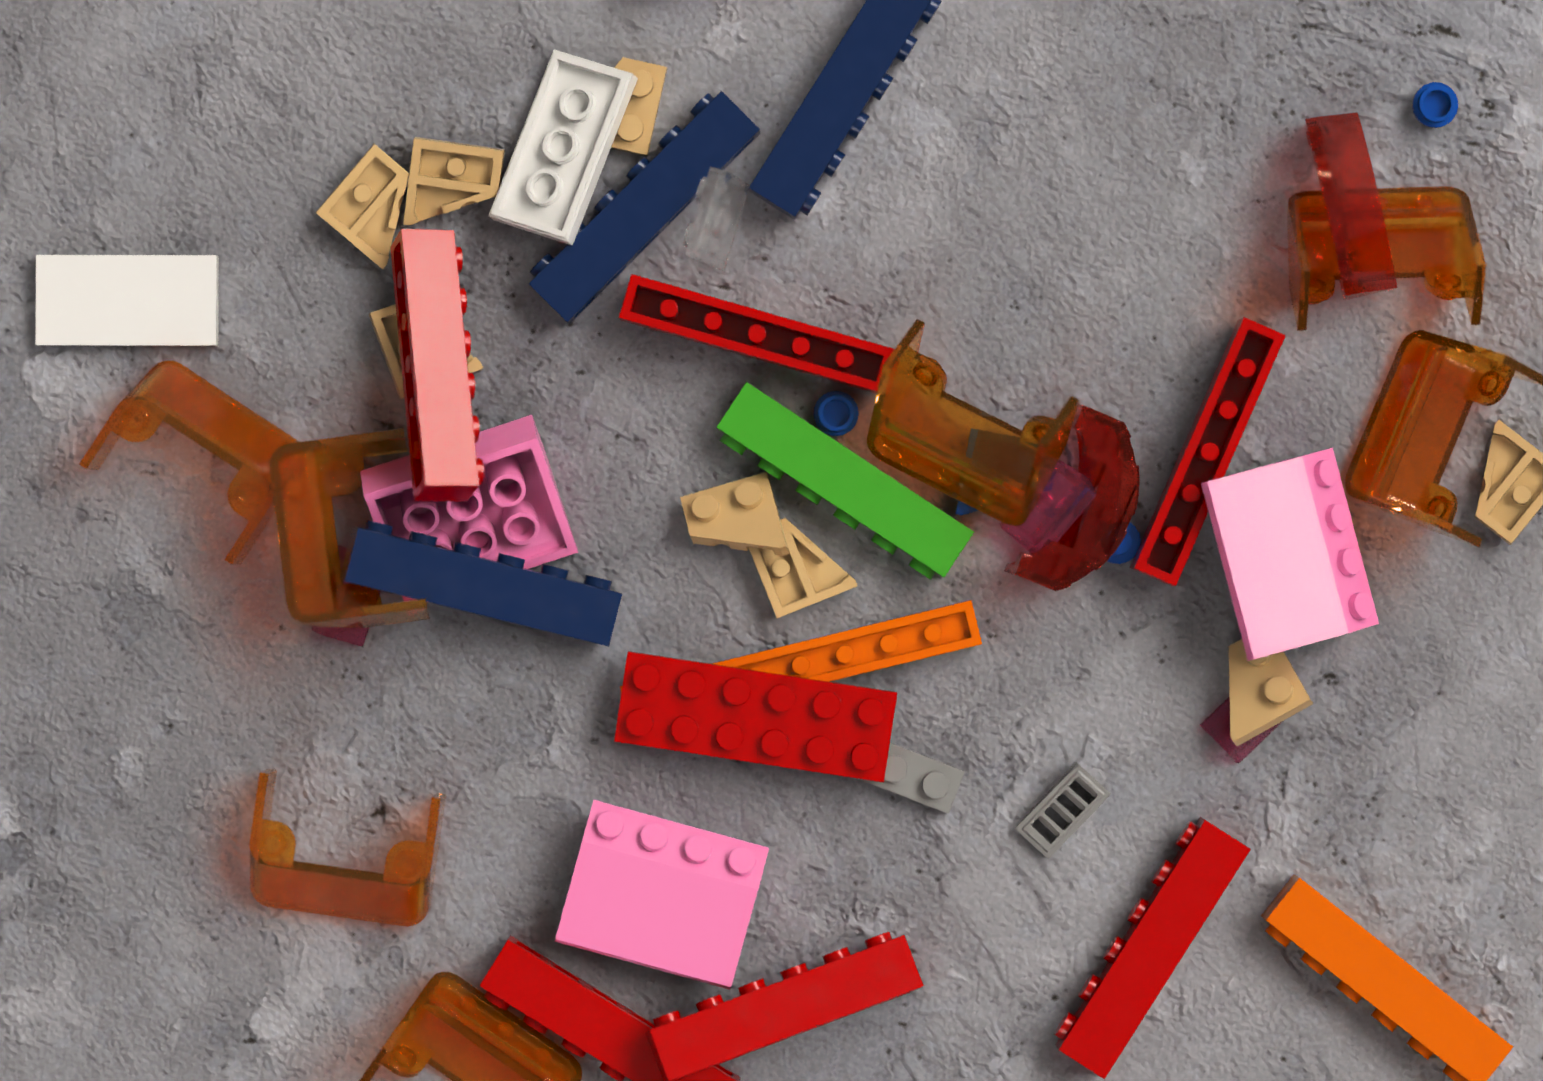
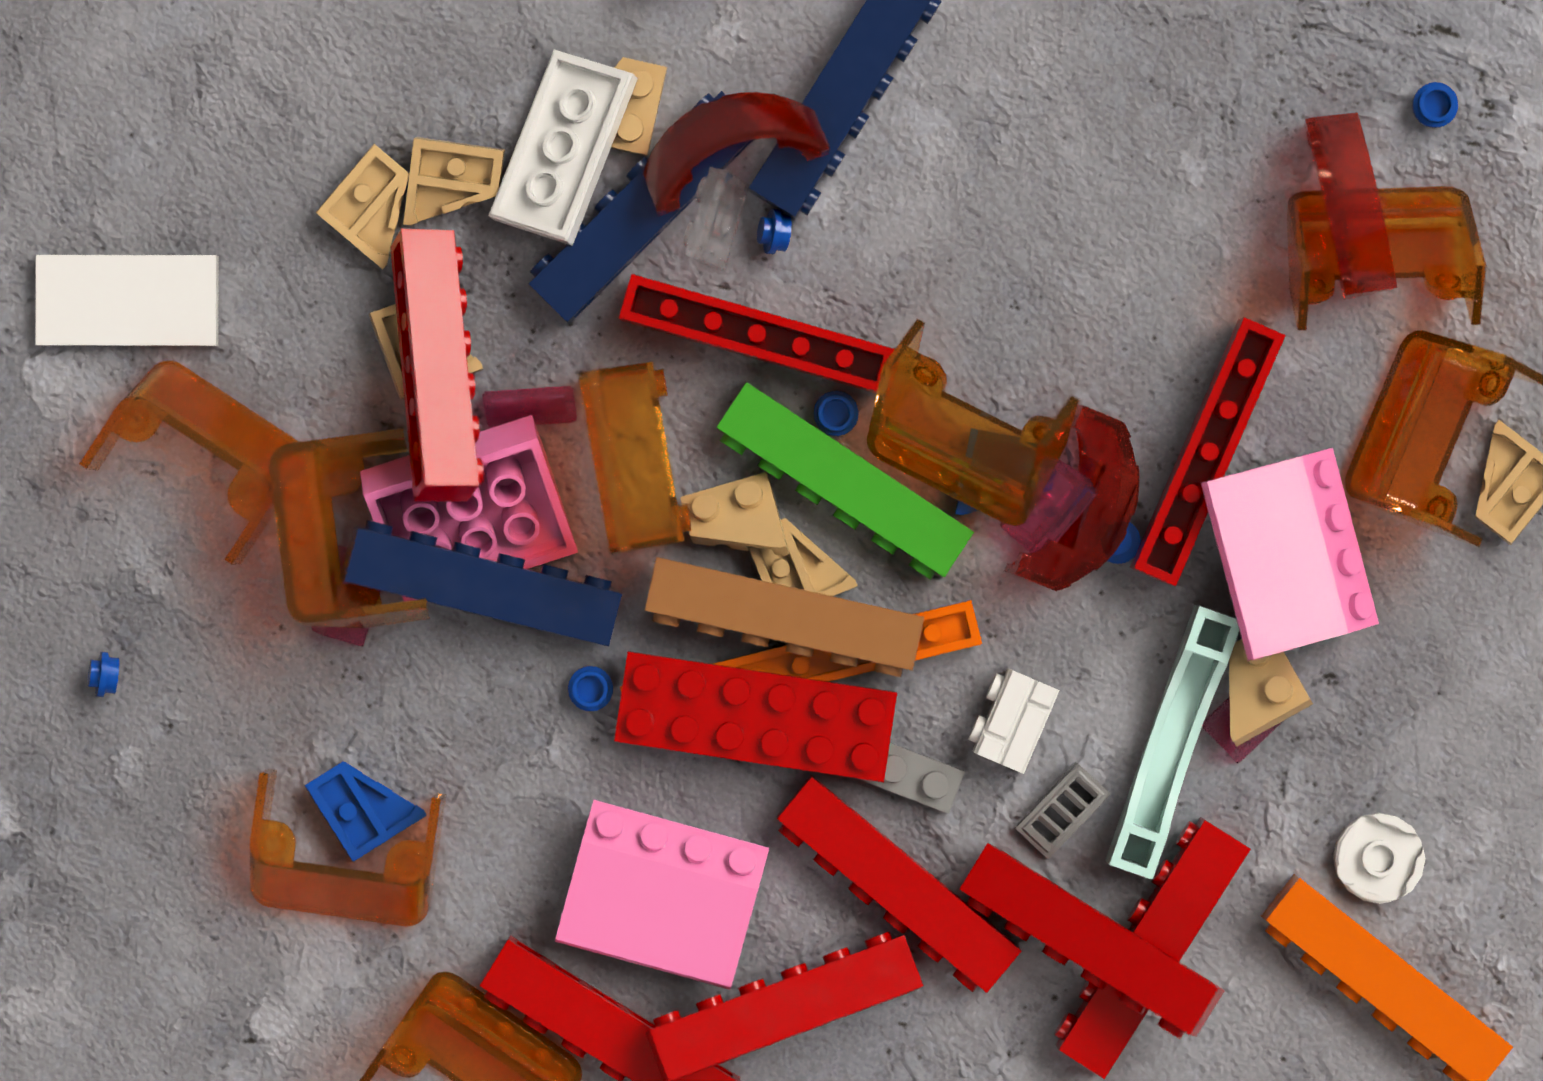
(104, 674): none -> blue plate
(360, 809): none -> blue wing
(545, 404): none -> clear pink slope
(590, 688): none -> blue plate
(632, 457): none -> clear orange windscreen
(722, 124): none -> clear red windscreen
(774, 231): none -> blue plate
(783, 614): none -> medium nougat brick
(898, 884): none -> red brick
(1014, 719): none -> white brick
(1092, 941): none -> red brick
(1171, 742): none -> light aqua arch
(1379, 858): none -> white tile

